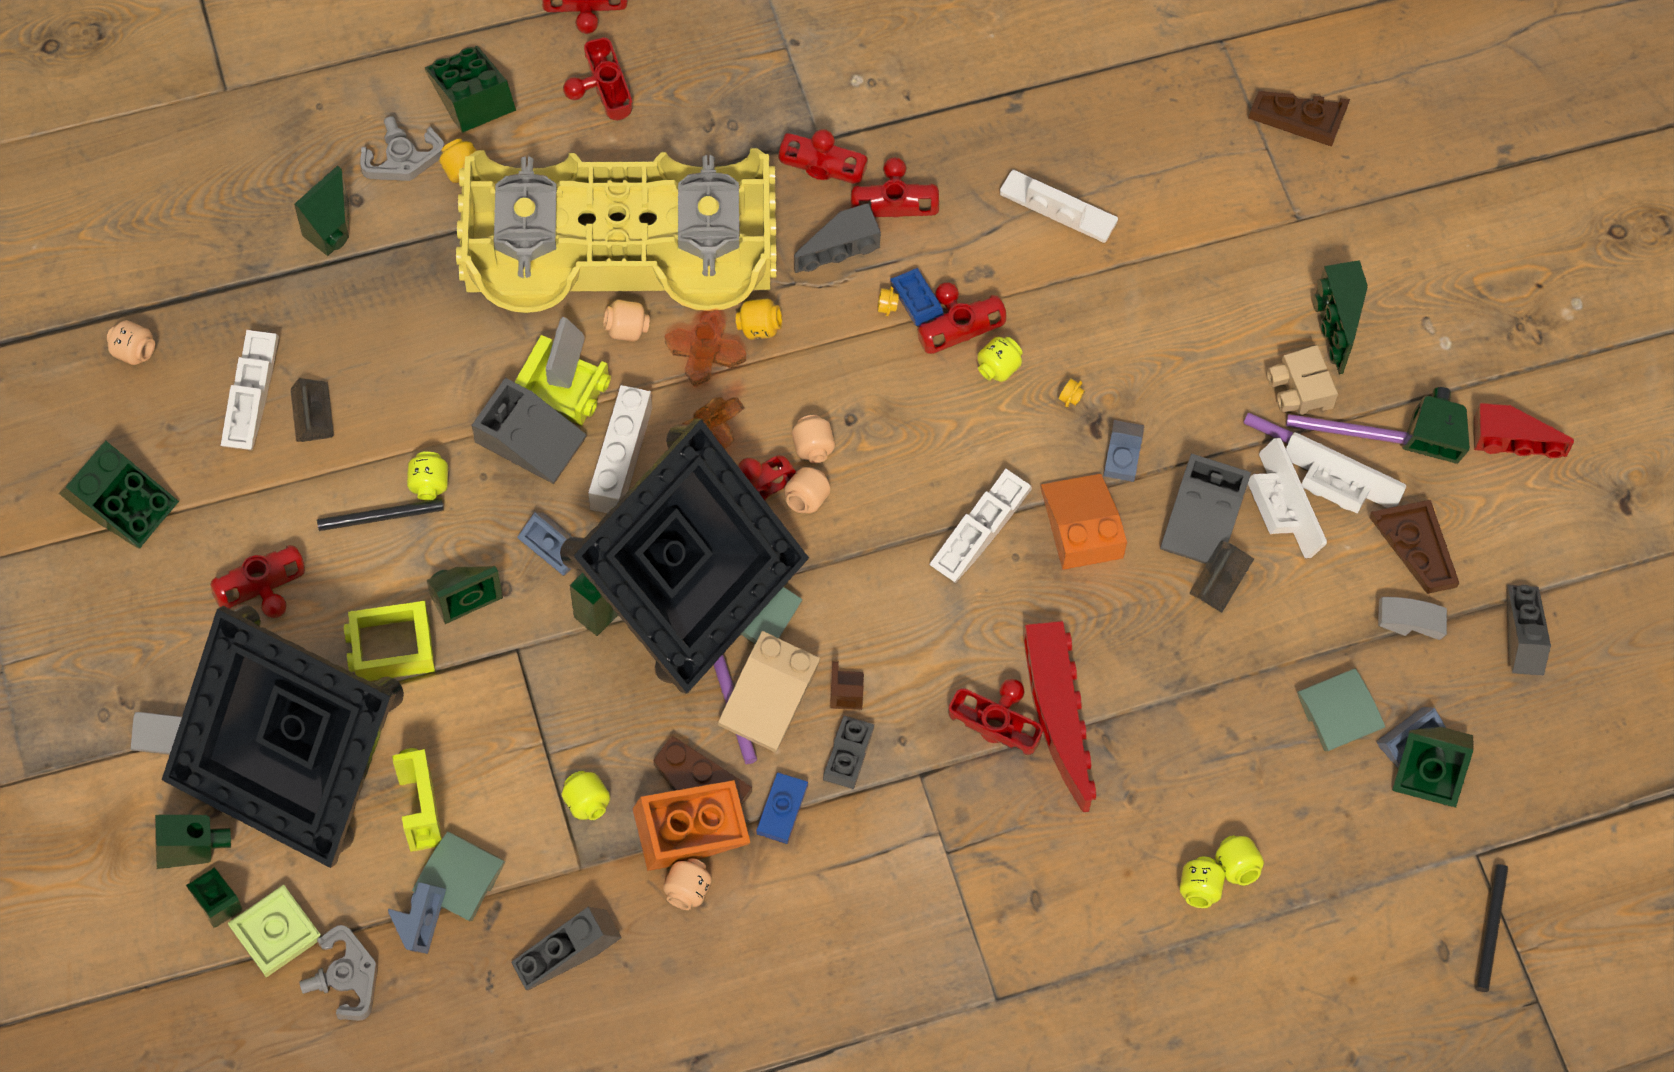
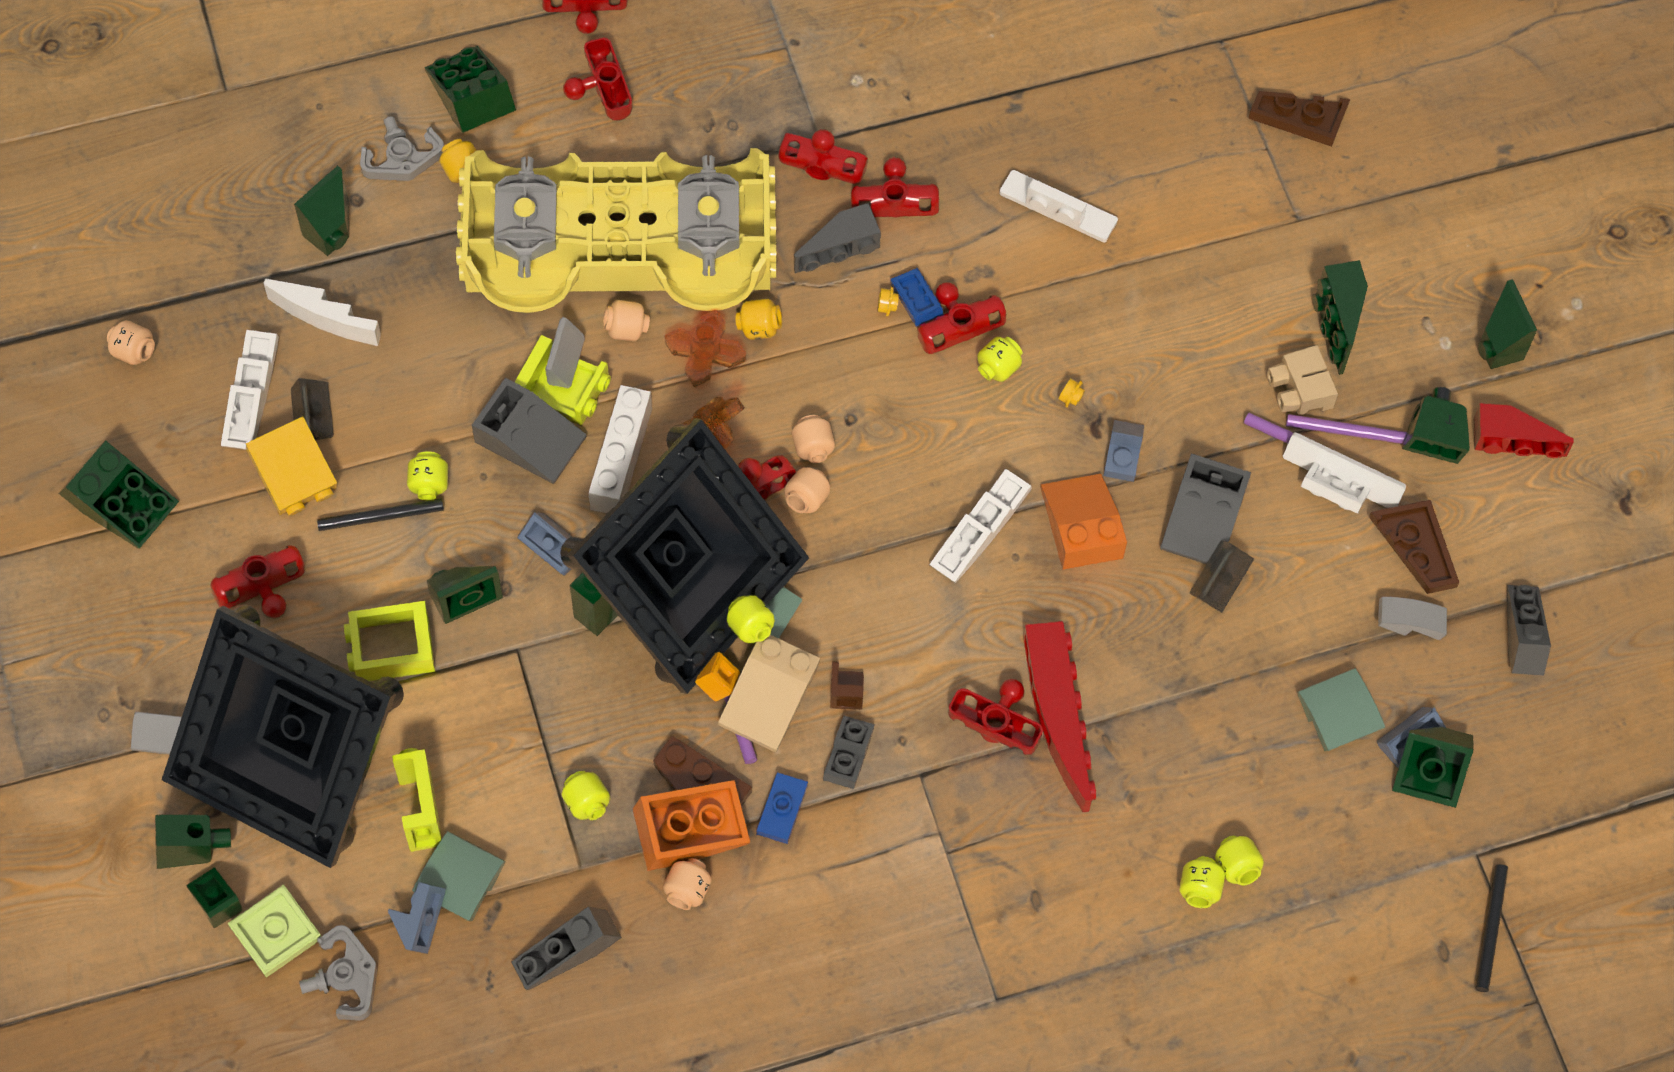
(292, 467): none -> yellow brick
(312, 307): none -> white slope
(718, 677): none -> light orange slope
(750, 619): none -> neon yellow head
(1284, 500): white bracket -> none
(1508, 330): none -> dark green slope

